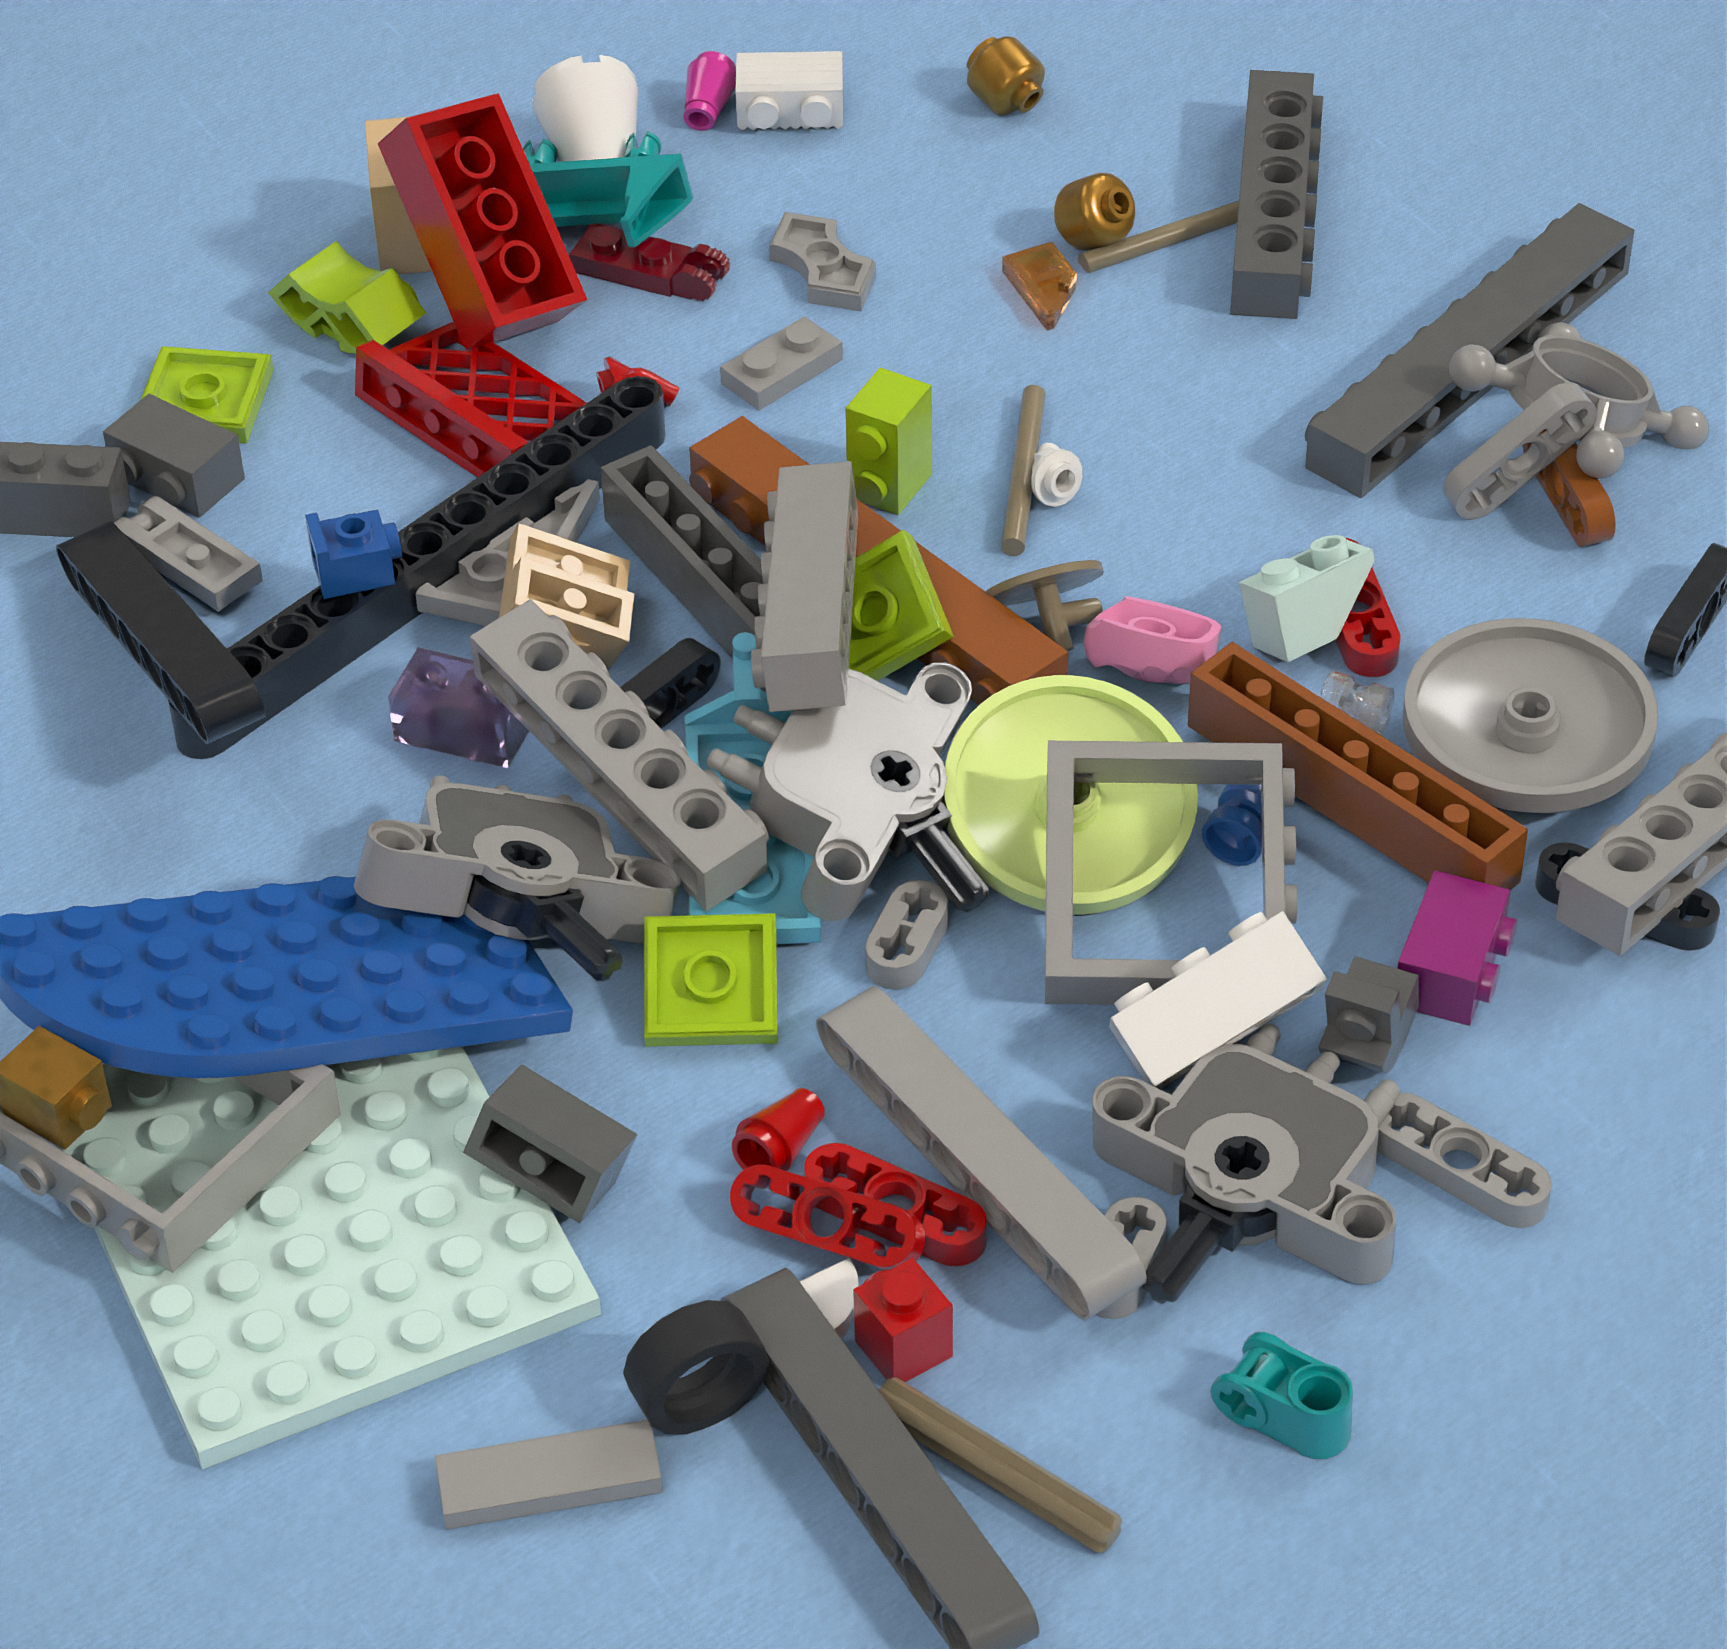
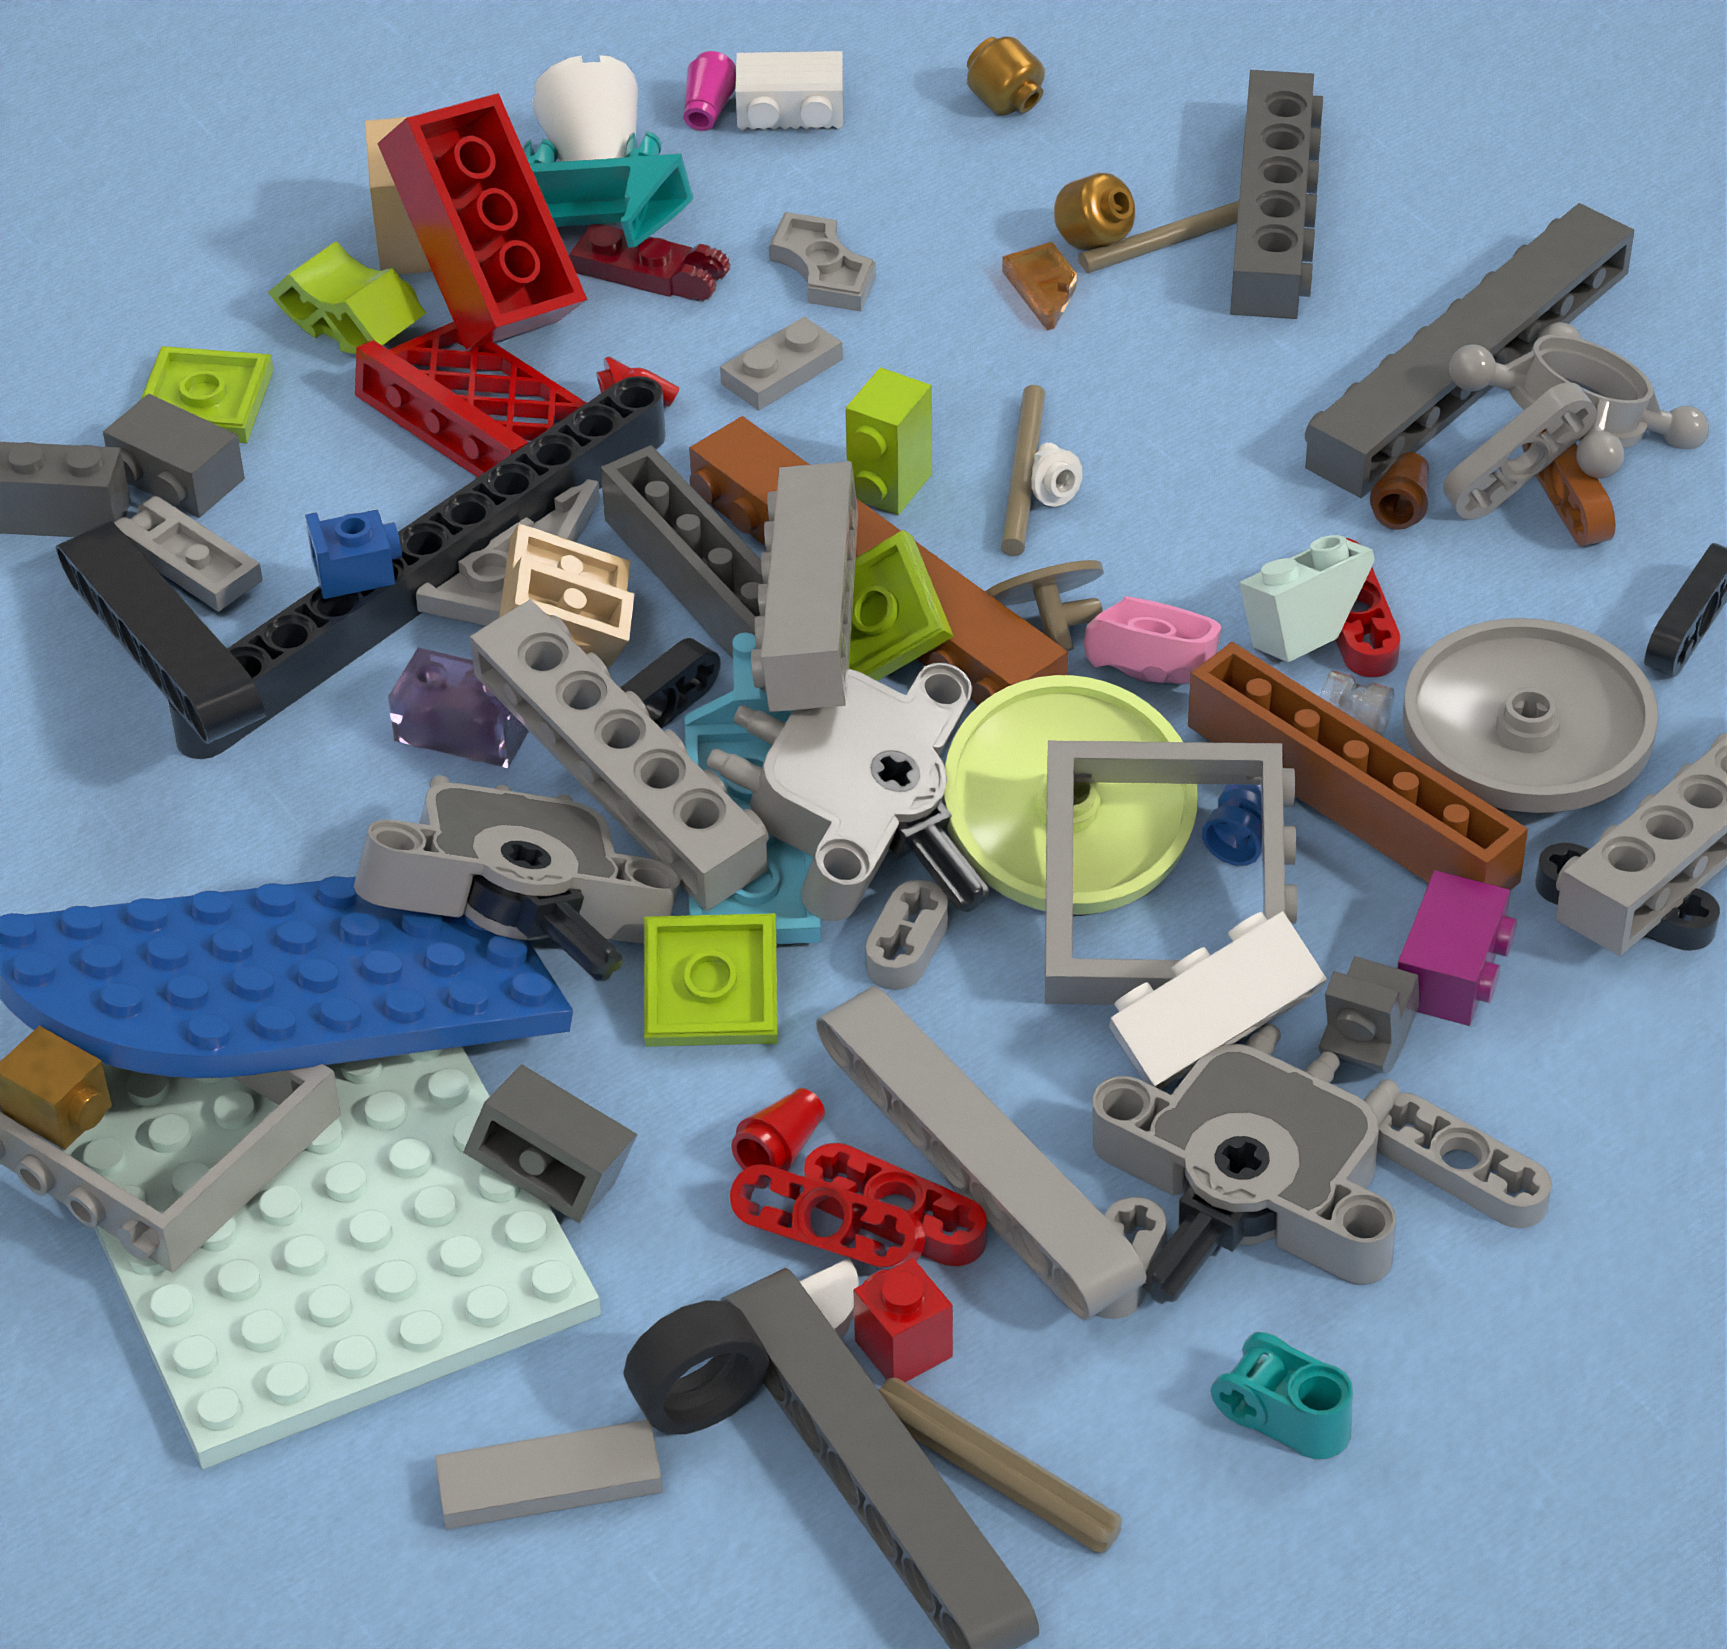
(1402, 492): none -> reddish brown cone

